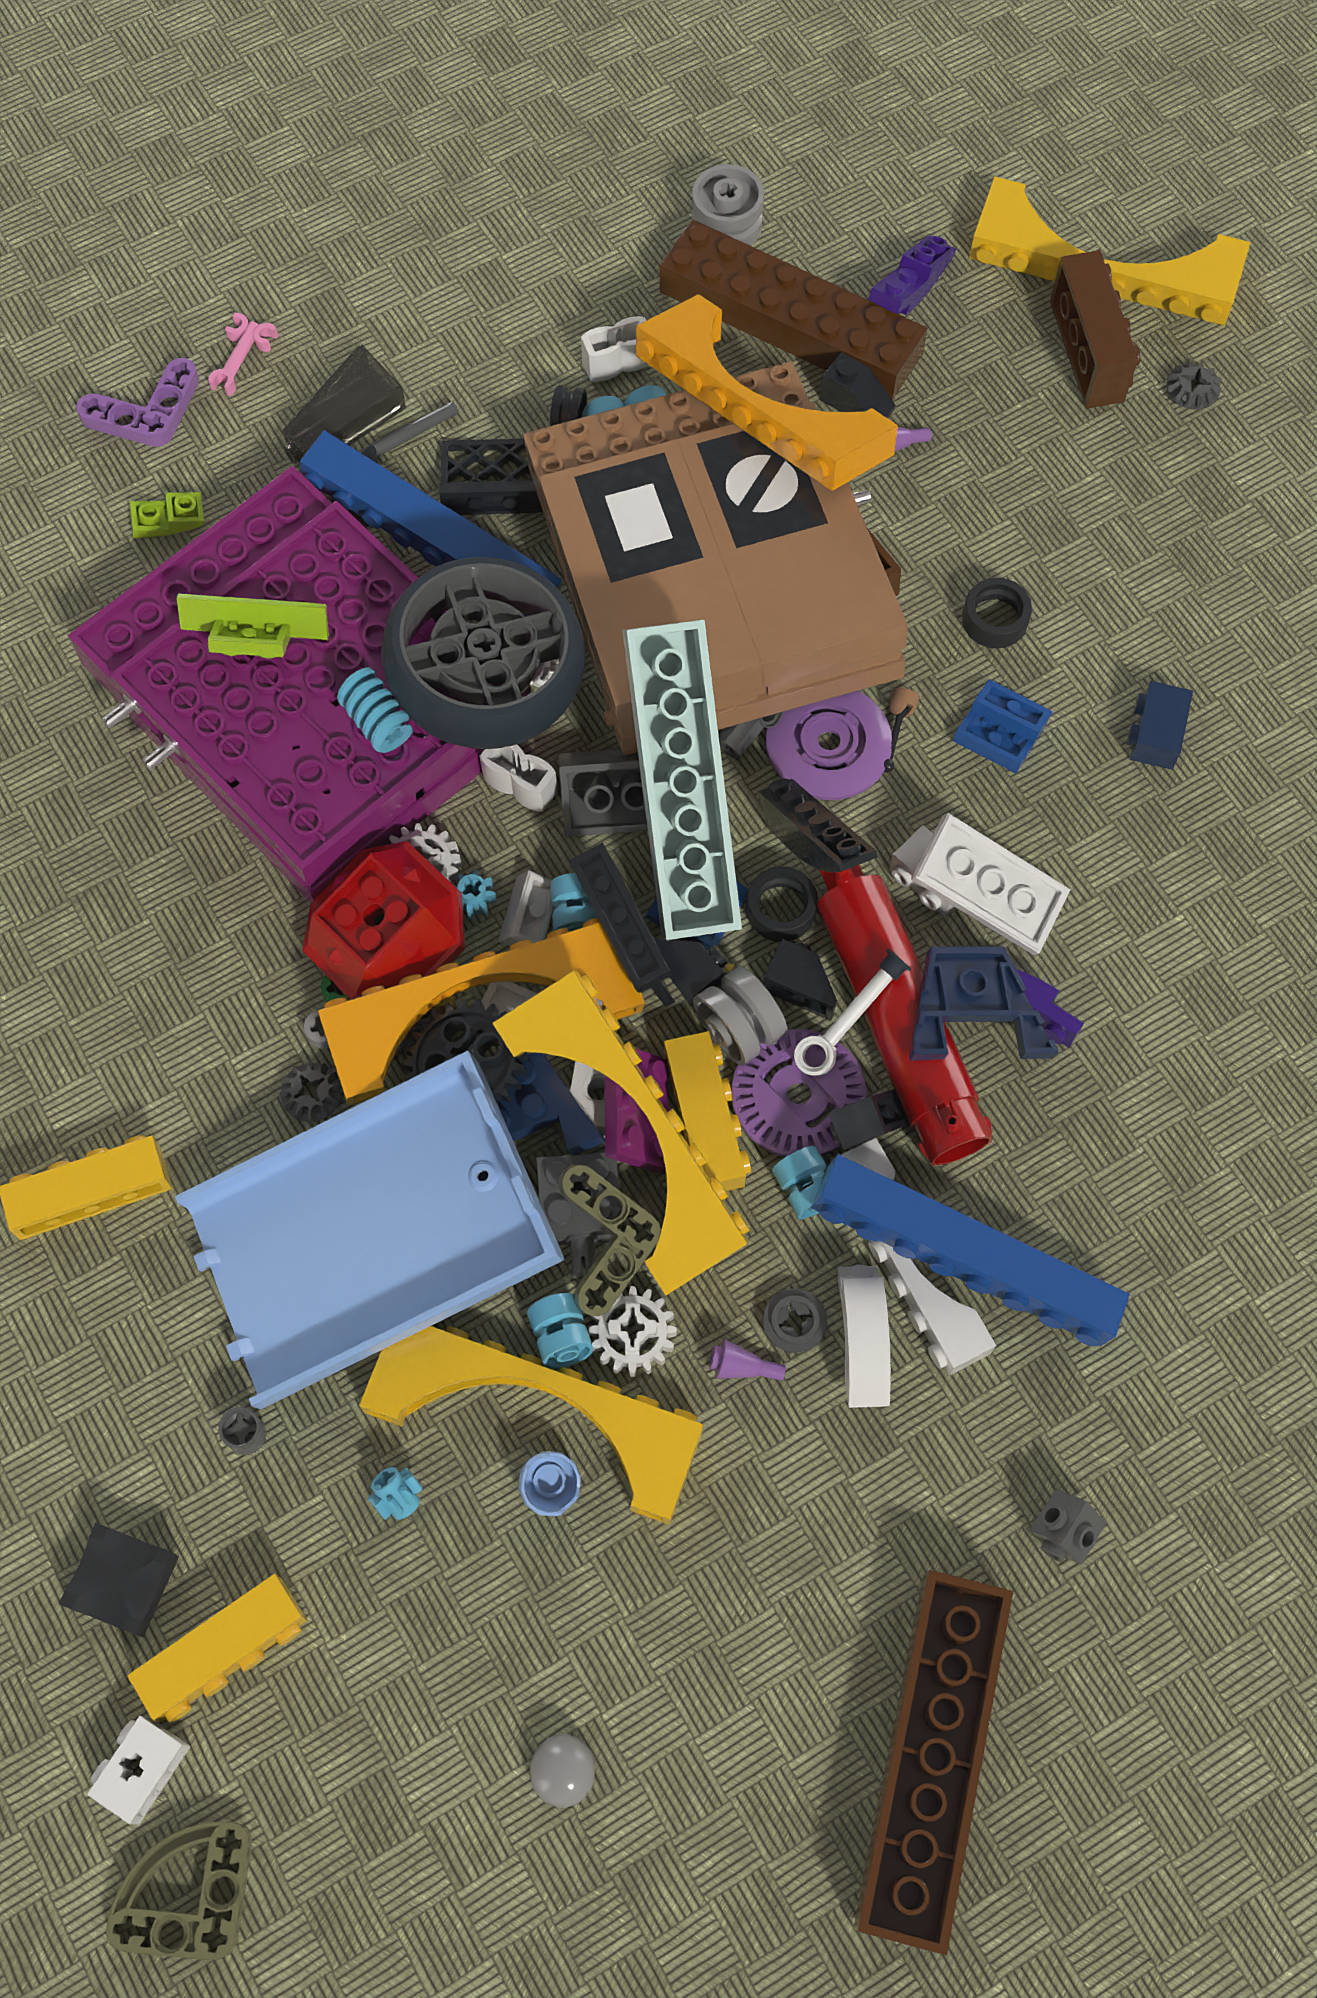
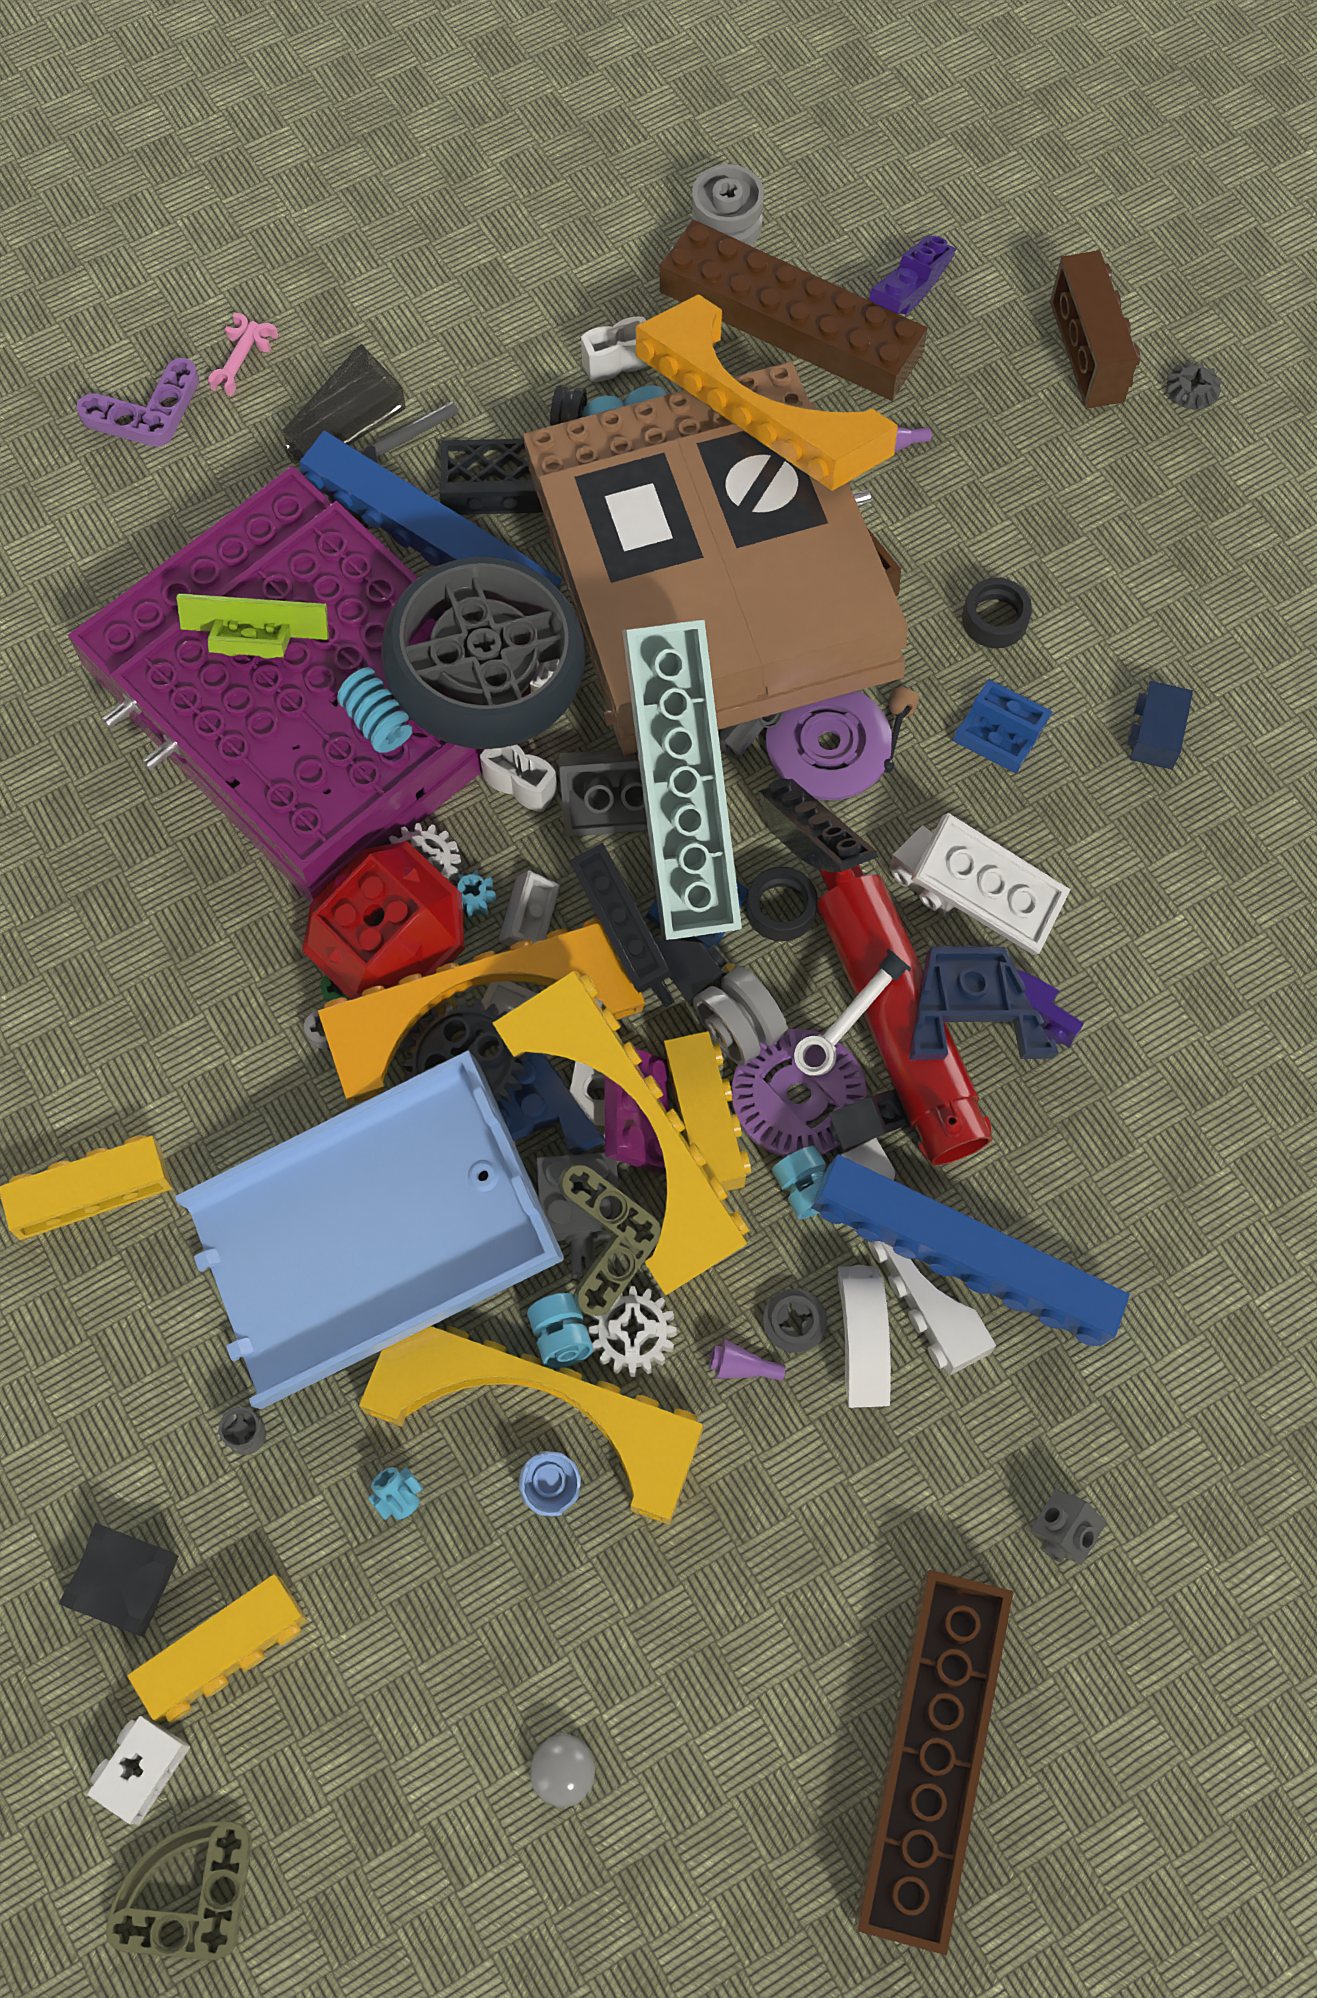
(159, 518): lime slope -> none
(305, 1107): dark grey gear -> none
(570, 903): medium azure wheel -> none
(800, 979): black slope -> none
(854, 388): black slope -> none
(1192, 285): yellow arch -> none

